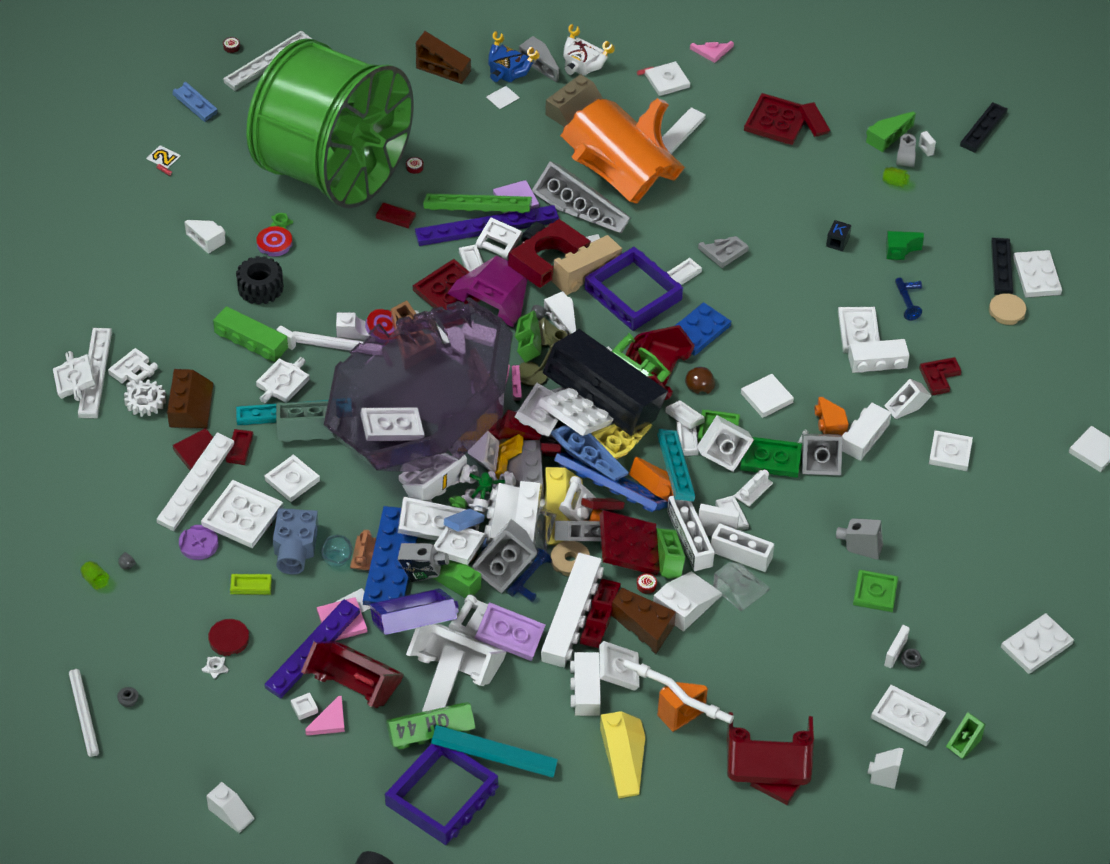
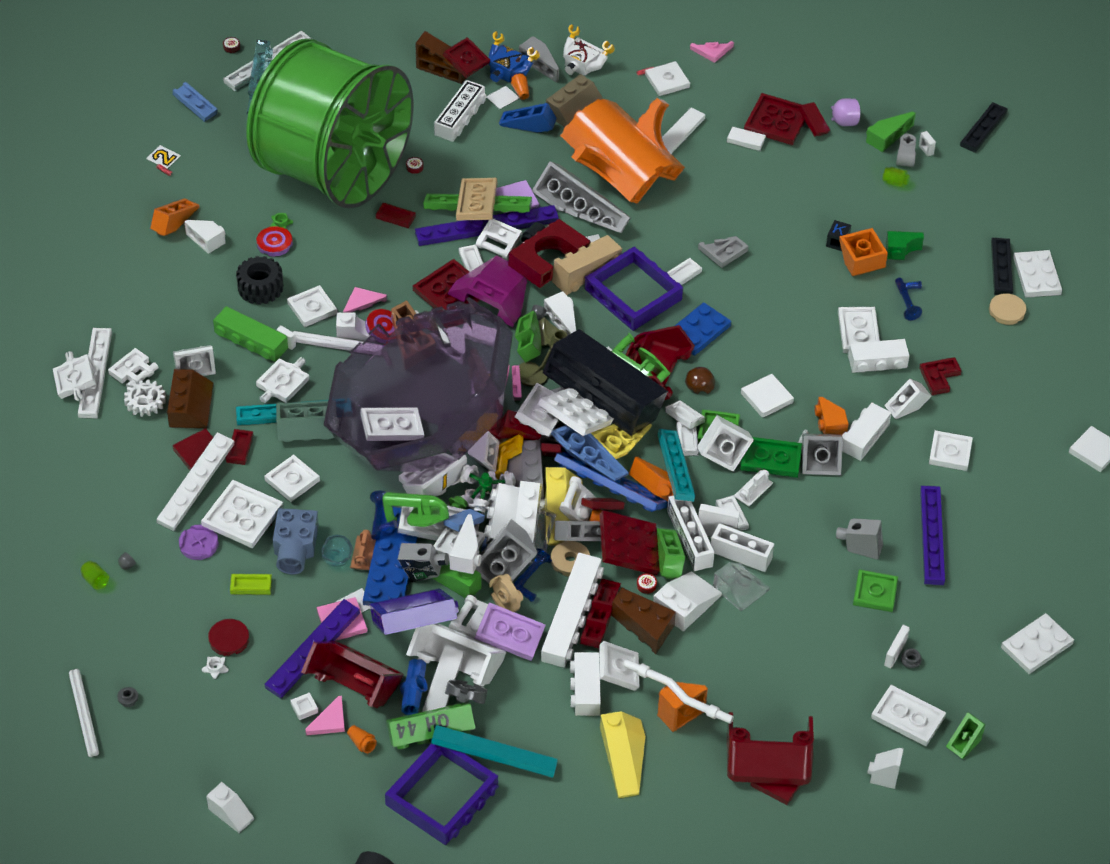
(171, 216): none -> orange slope
(197, 359): none -> white slope
(261, 60): none -> clear light blue piece
(312, 306): none -> white tile
(362, 739): none -> orange cone
(363, 299): none -> bright pink tile
(378, 527): none -> clear blue piece
(413, 686): none -> blue piece
(426, 508): none -> bright green piece
(459, 110): none -> white brick
(465, 551): none -> white slope
(466, 57): none -> dark red tile
(466, 692): none -> dark grey plate
(476, 199): none -> tan tile
(505, 593): none -> tan plate
(520, 85): none -> orange cone
(532, 118): none -> blue slope
(746, 138): none -> white tile
(846, 112): none -> lavender helmet
(863, 252): none -> orange slope
(932, 535): none -> dark purple plate

